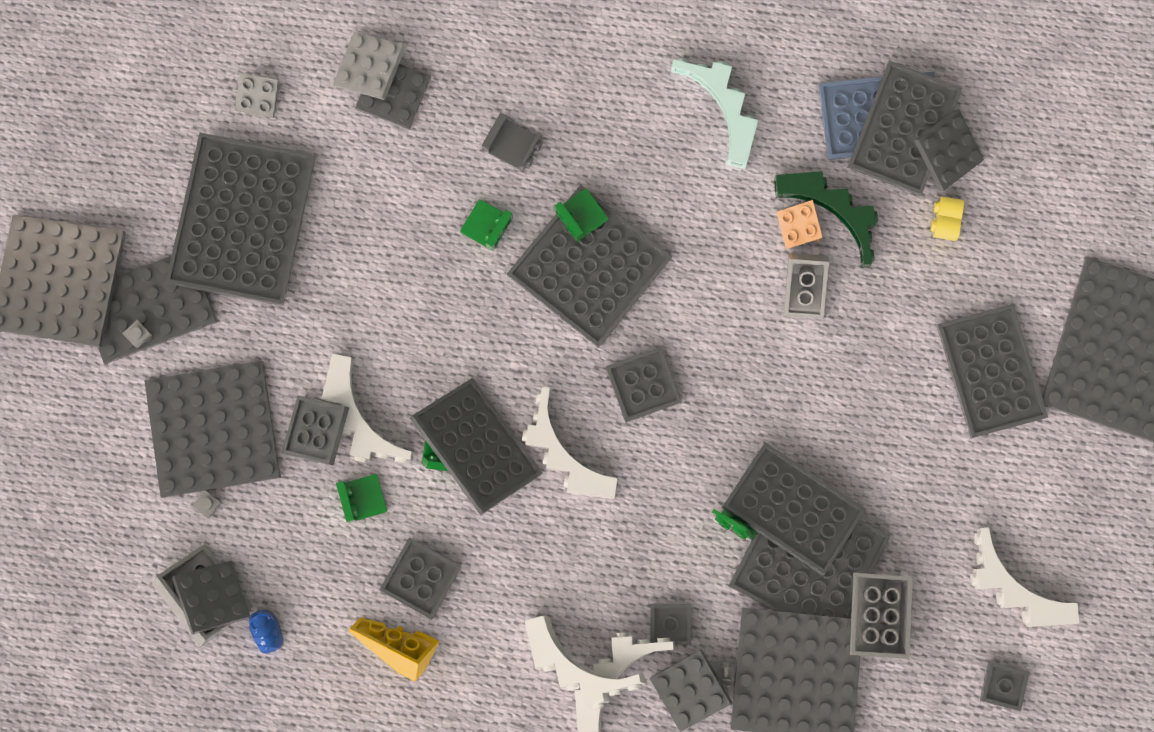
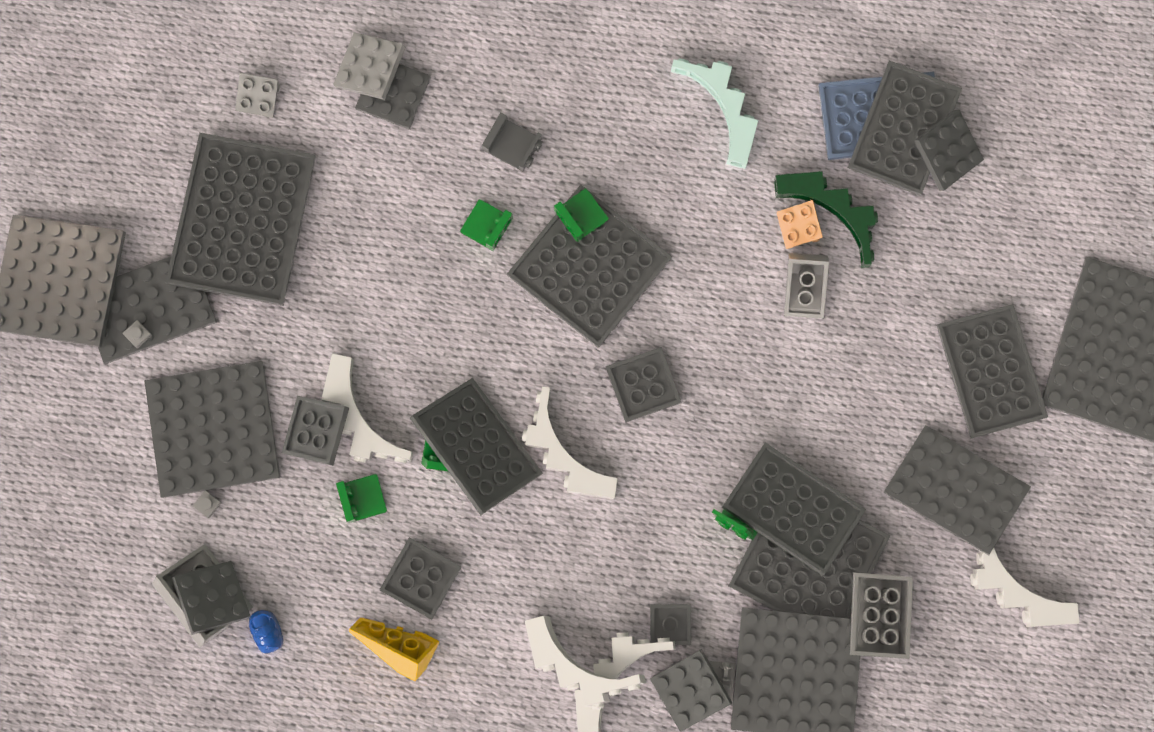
(948, 218): light yellow brick -> none
(957, 490): none -> dark grey plate
(1004, 686): dark grey plate -> none

